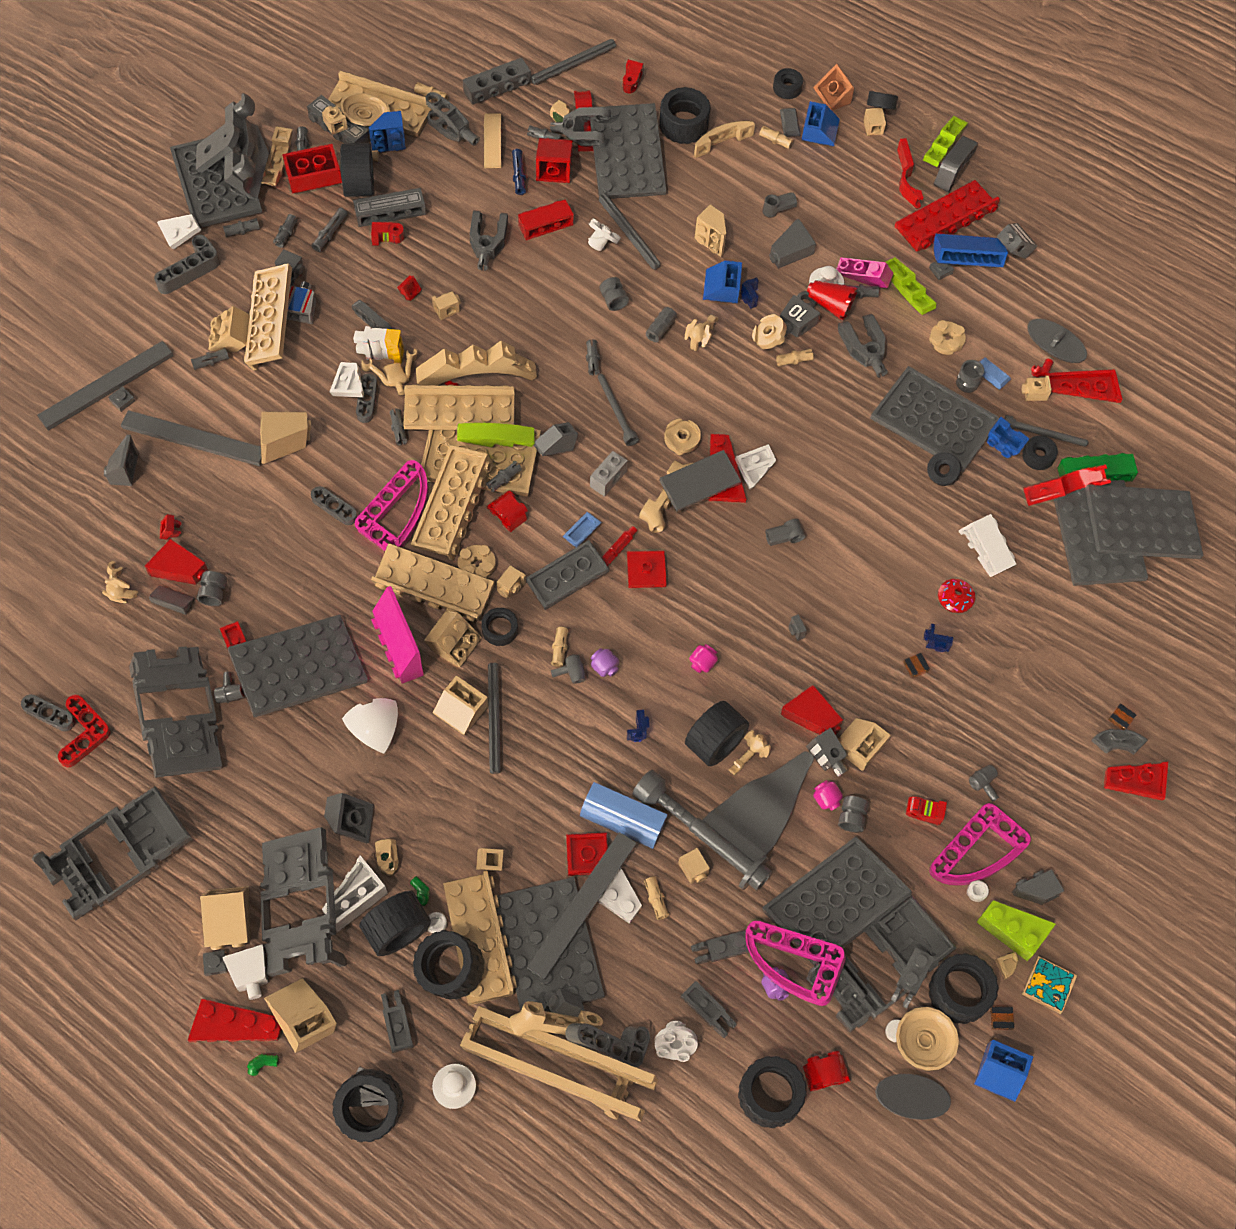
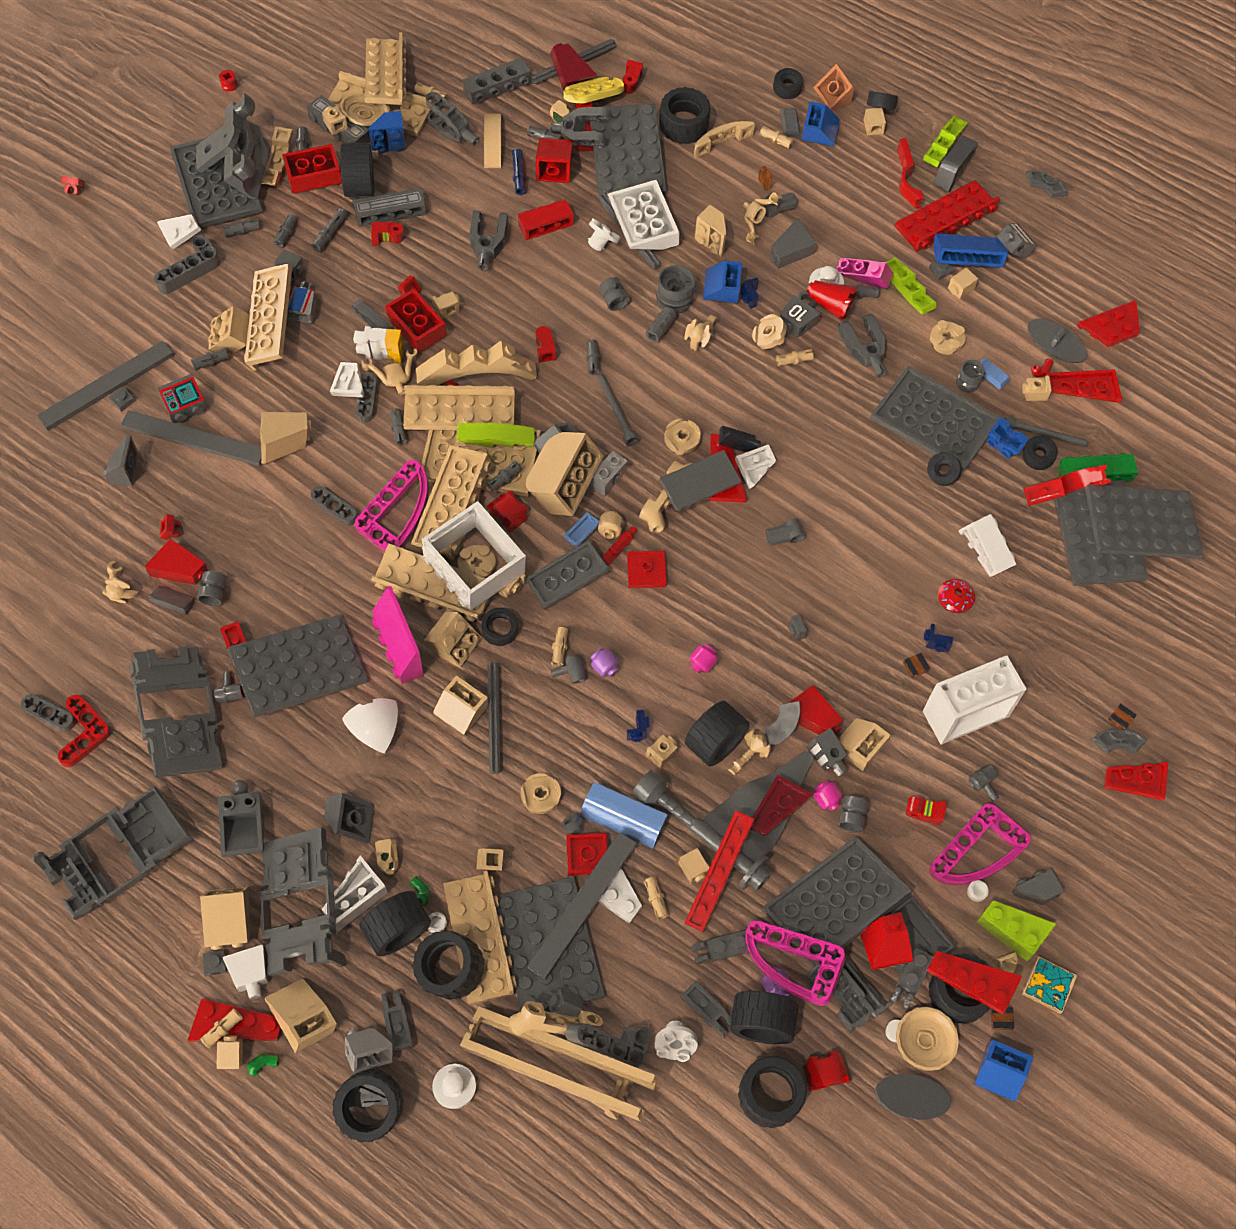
(72, 182): none -> tile
(182, 399): none -> slope
(221, 1028): none -> tan pin
(228, 80): none -> red wheel
(230, 1052): none -> tan brick
(241, 823): none -> dark grey slope
(367, 1049): none -> light grey torso
(385, 70): none -> tan bracket
(416, 320): none -> red brick
(455, 528): none -> white window
(535, 803): none -> tan plate
(547, 348): none -> red leg
(563, 472): none -> tan brick
(570, 66): none -> dark red slope
(572, 823): none -> dark grey tile
(593, 90): none -> light yellow tile
(610, 525): none -> tan head
(645, 217): none -> white slope
(659, 756): none -> tan brick
(675, 288): none -> dark grey wheel
(719, 871): none -> red tile
(737, 439): none -> black panel
(756, 212): none -> tan piece
(764, 1017): none -> black tyre
(765, 178): none -> clear orange tile
(778, 804): none -> dark red wing
(785, 723): none -> tile
(887, 942): none -> red slope
(962, 283): none -> tan brick
(974, 699): none -> white window
(979, 981): none -> red wing
(1041, 180): none -> dark grey tile
(1113, 325): none -> red wing

